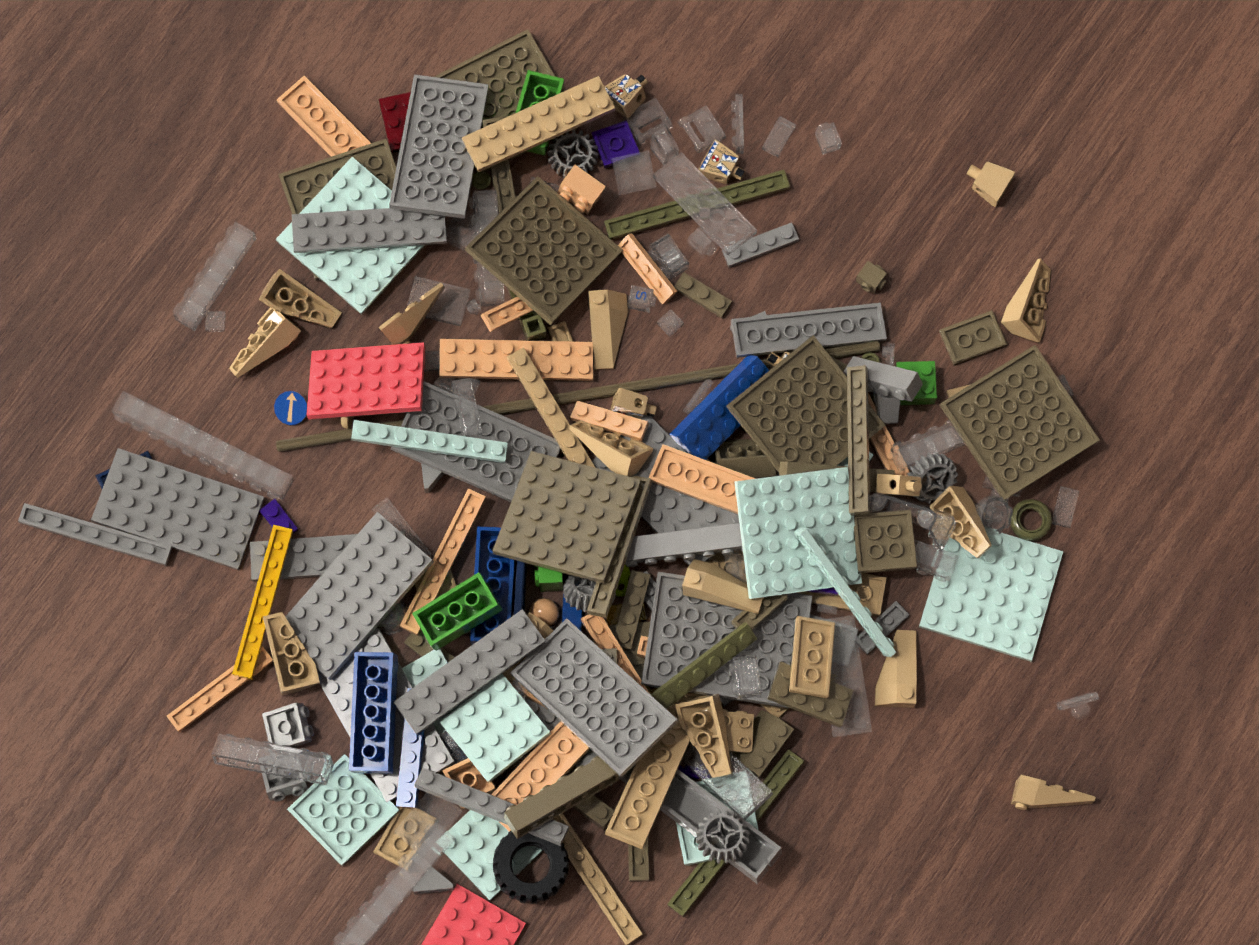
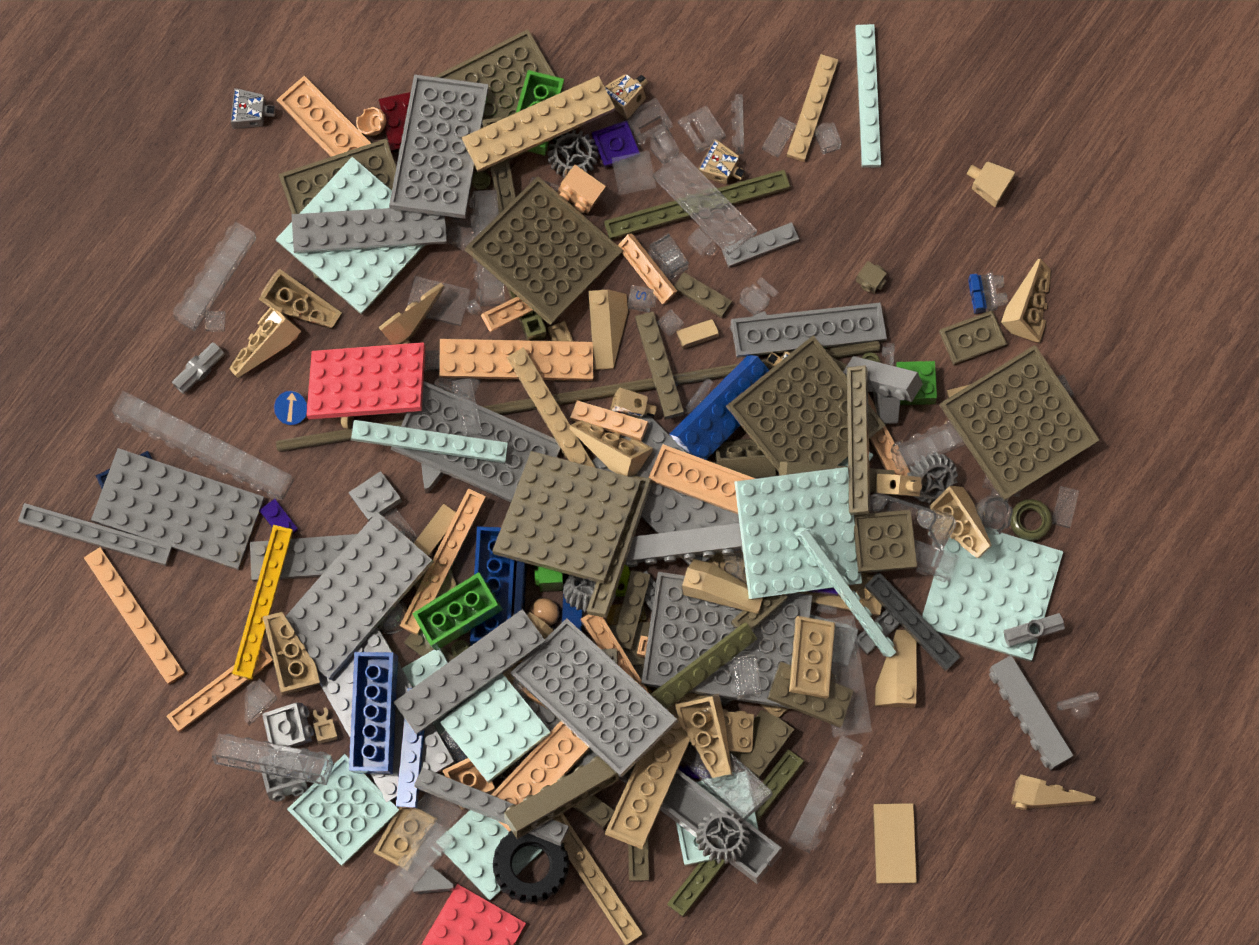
(134, 616): none -> light nougat plate
(198, 368): none -> light grey piece
(249, 109): none -> light grey torso
(257, 700): none -> clear slope
(324, 728): none -> tan plate
(371, 121): none -> light nougat hair
(375, 496): none -> light grey plate
(435, 530): none -> tan tile
(458, 647): none -> olive plate
(659, 365): none -> dark tan plate
(697, 334): none -> tan slope
(755, 299): none -> clear brick
(812, 108): none -> tan plate
(825, 794): none -> clear brick
(868, 96): none -> light aqua plate
(894, 843): none -> tan tile
(912, 621): none -> dark grey plate
(984, 292): none -> hips
(1030, 713): none -> light grey brick
(1045, 626): none -> light grey piece

